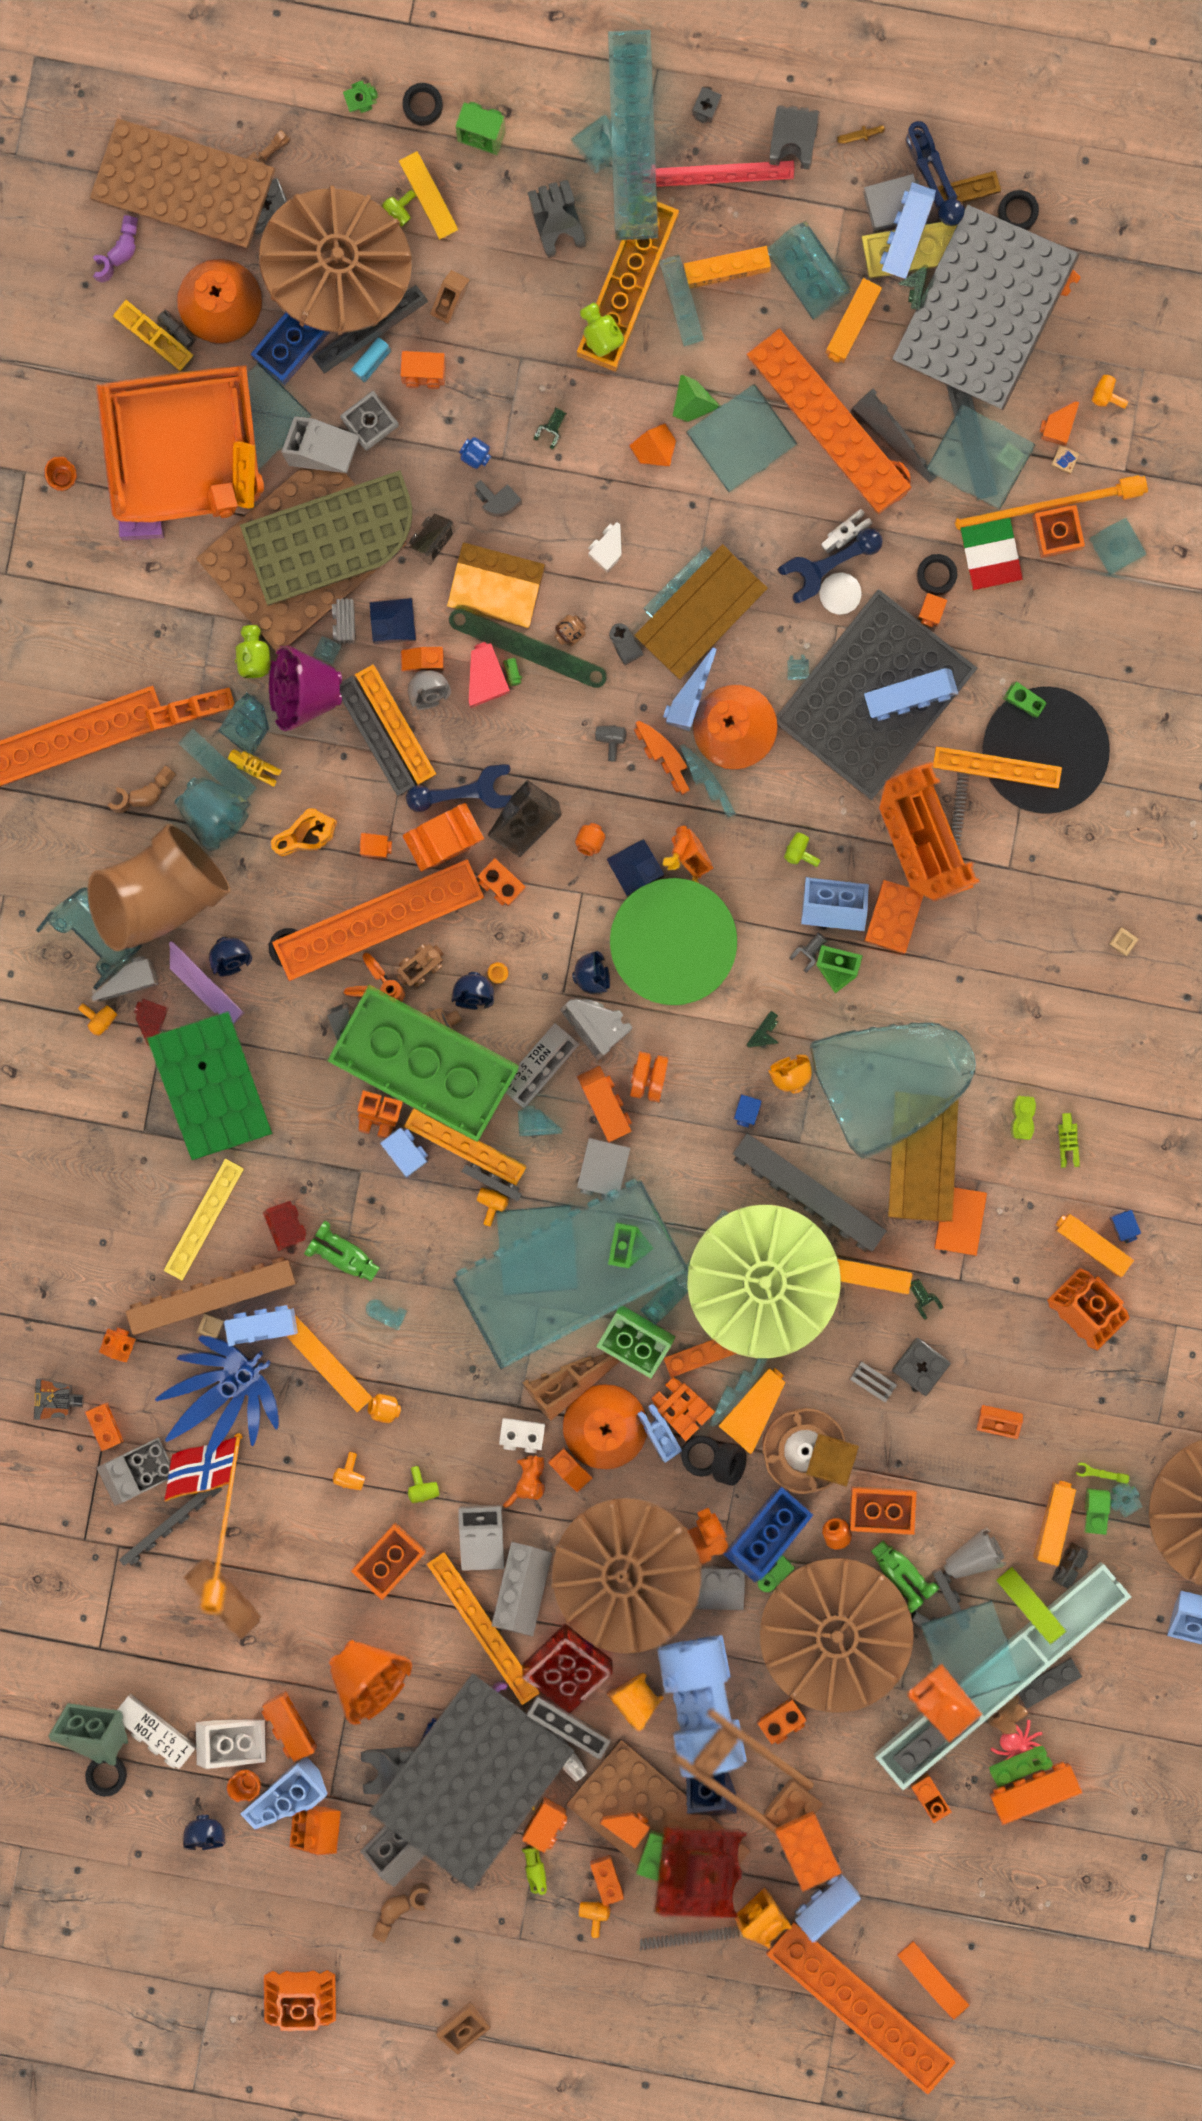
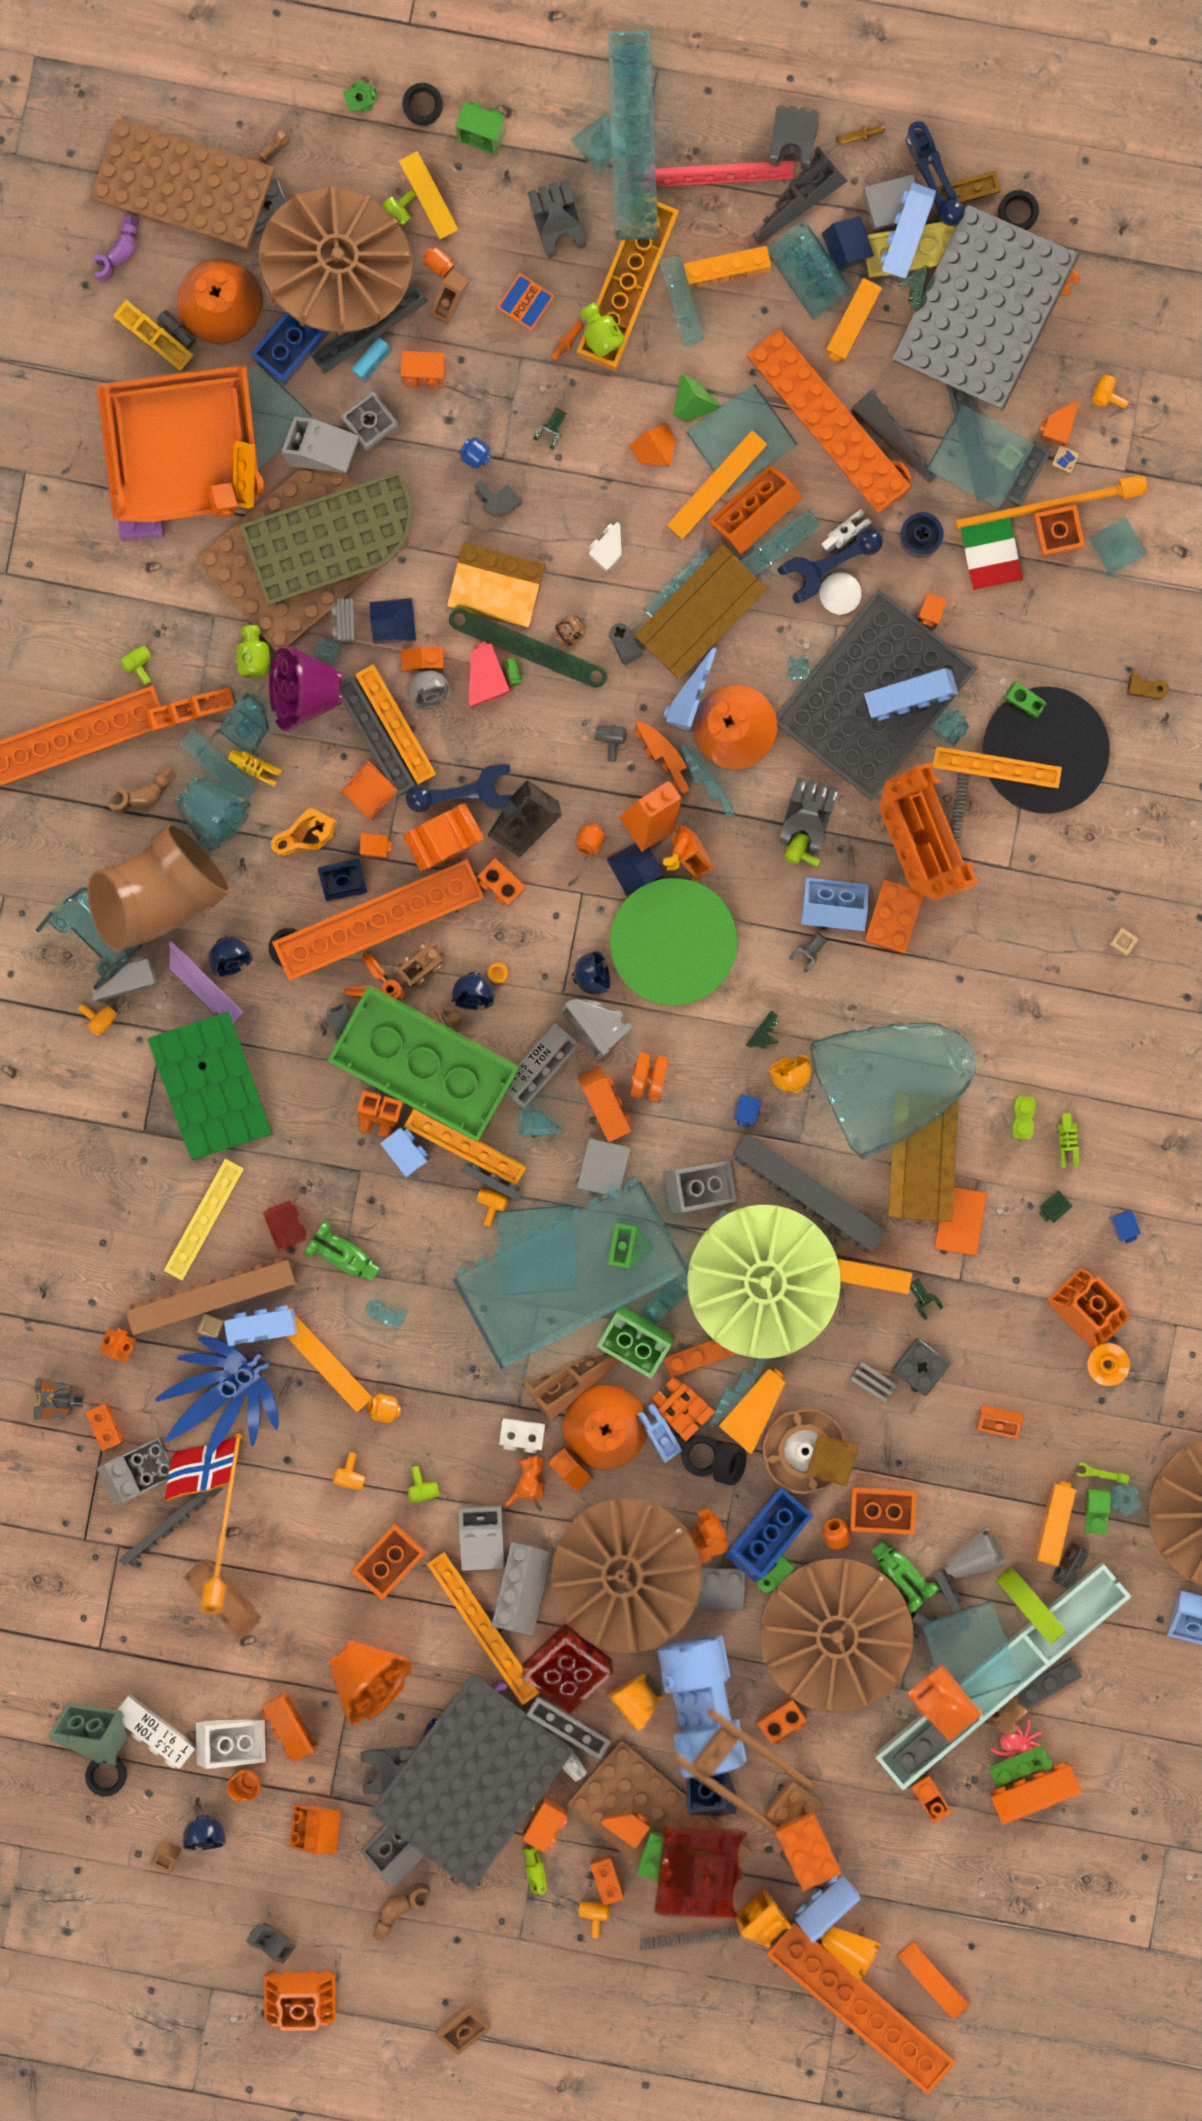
(60, 473): orange hair -> none
(134, 661): none -> lime piece
(150, 1017): clear red slope -> none
(166, 1856): none -> medium nougat slope
(271, 1942): none -> dark grey brick
(292, 1792): light blue wedge -> none
(342, 879): none -> dark blue slope
(369, 790): none -> orange piece
(432, 538): clear smoke slope -> none
(438, 261): none -> orange brick
(525, 301): none -> piece
(565, 342): none -> orange piece
(652, 816): none -> orange slope
(699, 1186): none -> light grey slope
(709, 97): dark grey brick -> none
(717, 485): none -> light orange tile
(755, 509): none -> orange slope
(781, 543): none -> clear light blue slope
(803, 194): none -> dark grey wedge
(809, 811): none -> dark grey piece
(838, 966): bright green slope -> none
(848, 243): none -> dark blue slope
(850, 1950): none -> light orange cone
(932, 530): none -> dark blue brick
(933, 559): black tyre -> none
(951, 726): none -> clear light blue brick
(1029, 474): none -> dark grey plate
(1054, 1207): none -> clear green brick
(1093, 1245): light orange slope -> none
(1119, 1364): none -> light orange dish
(1146, 688): none -> pearl gold leg

